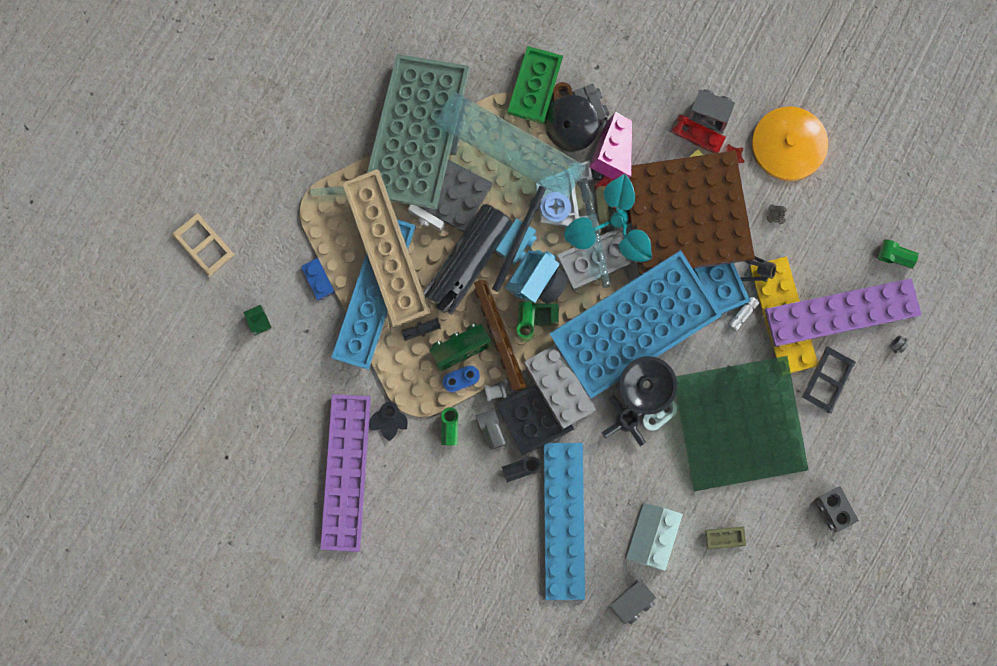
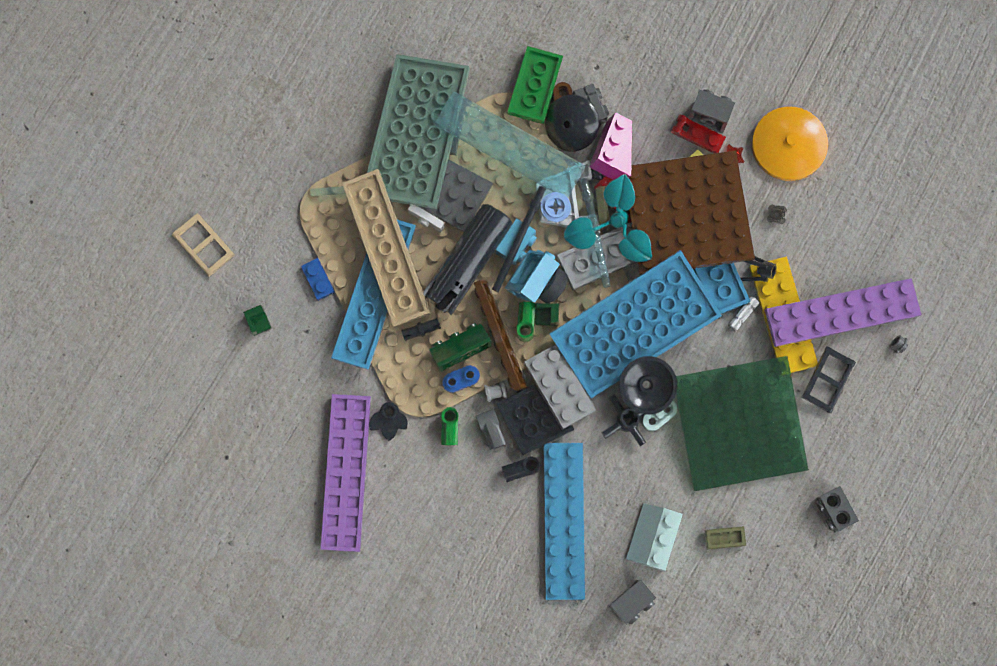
(892, 252): green piece -> none

